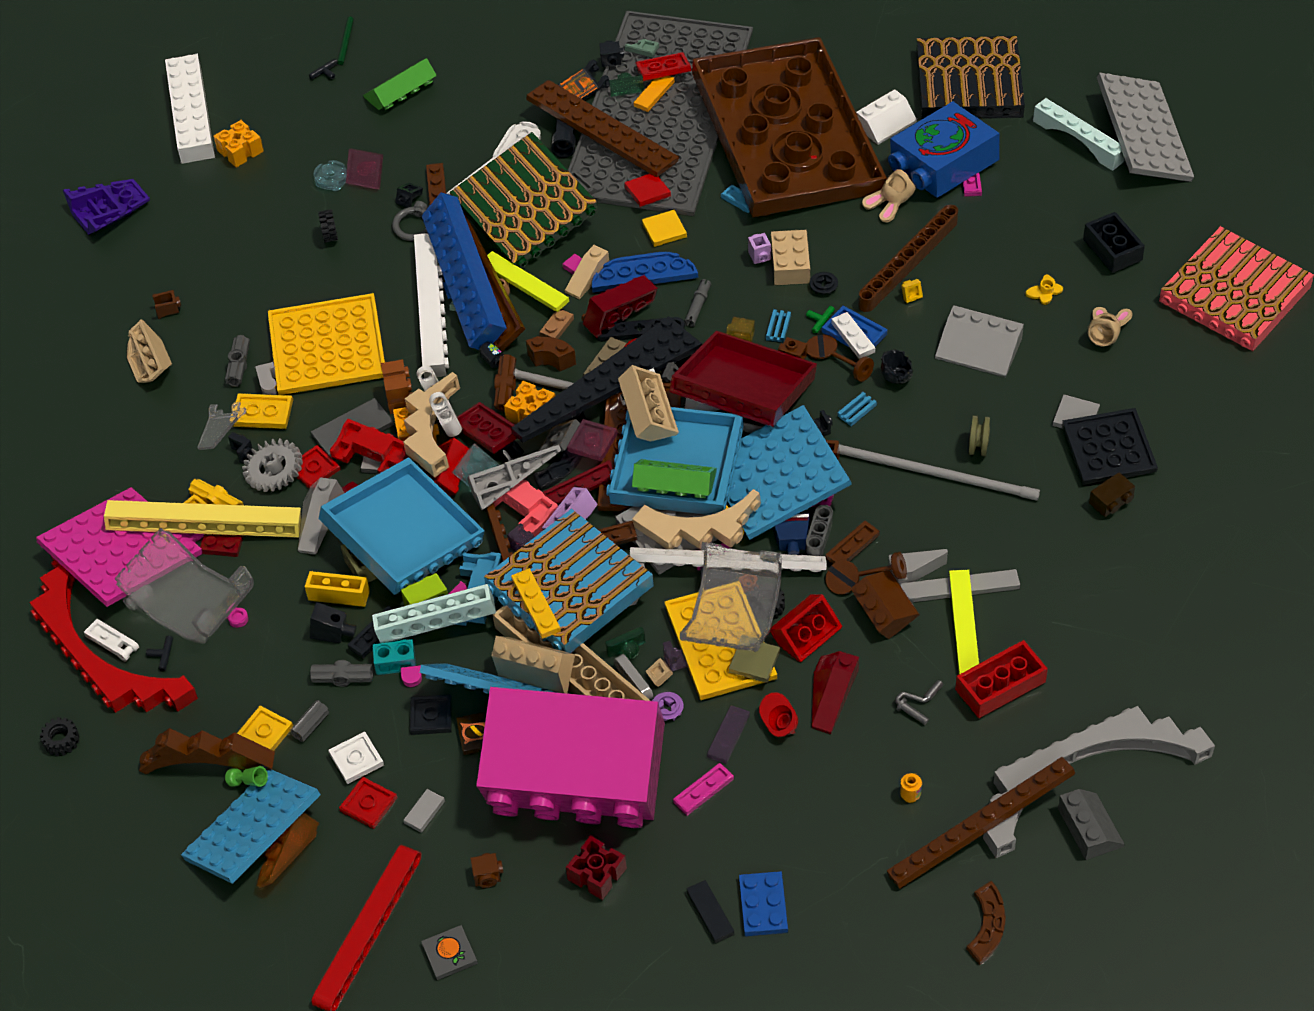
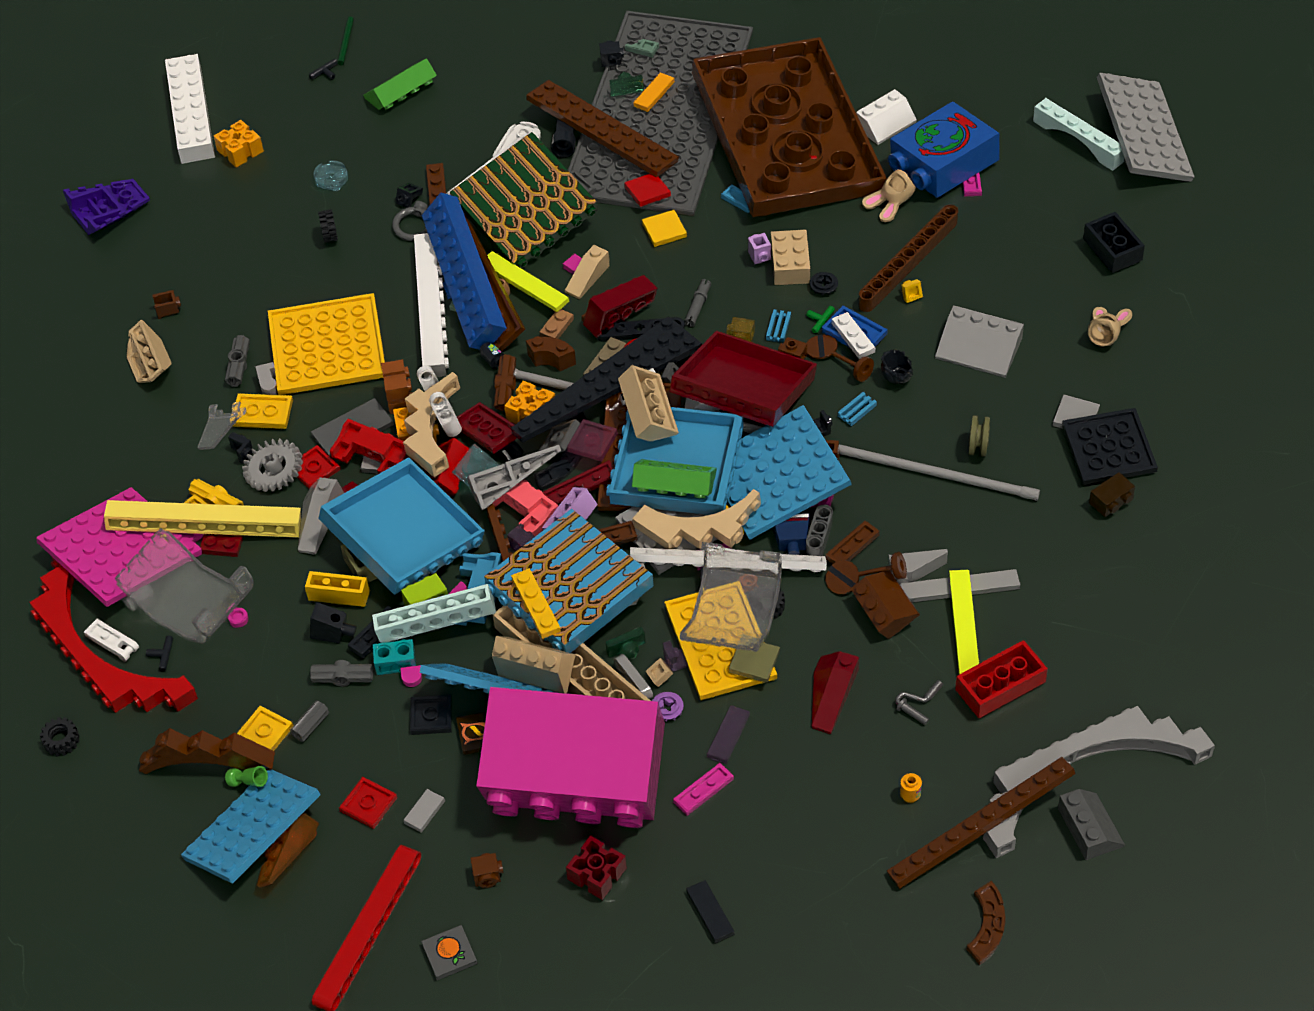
(356, 757): white plate -> none
(364, 168): clear pink tile -> none
(583, 84): flag -> none
(657, 267): blue plate -> none
(663, 66): red tile -> none
(763, 903): blue plate -> none
(778, 714): red piece -> none
(806, 627): red slope -> none
(973, 73): panel -> none
(1045, 290): yellow animal -> none
(1236, 288): panel -> none

